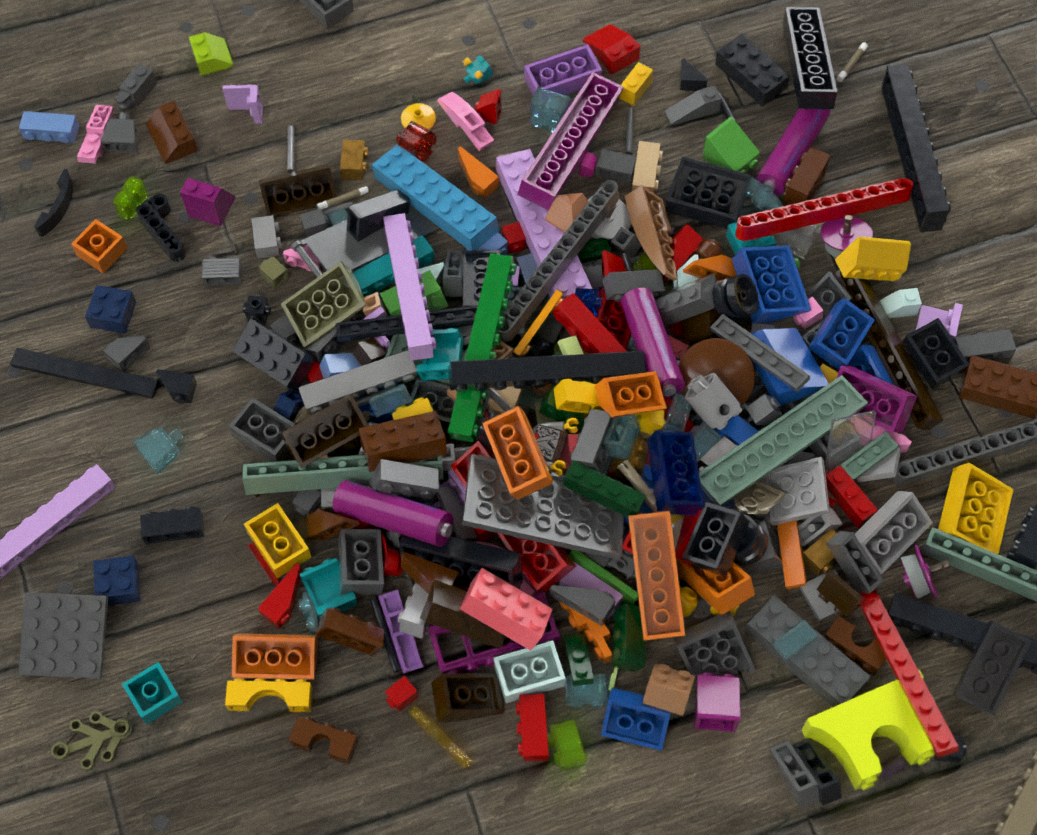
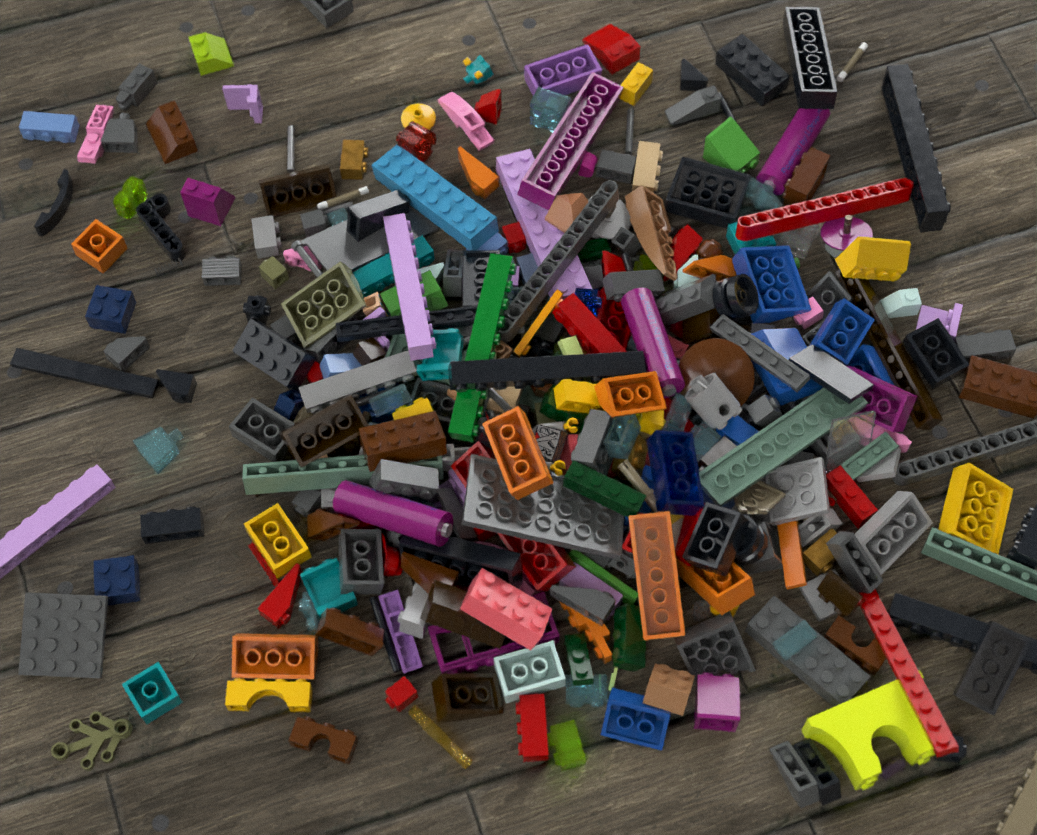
(688, 601): yellow head -> none
(831, 374): none -> tile
(919, 574): piece -> none

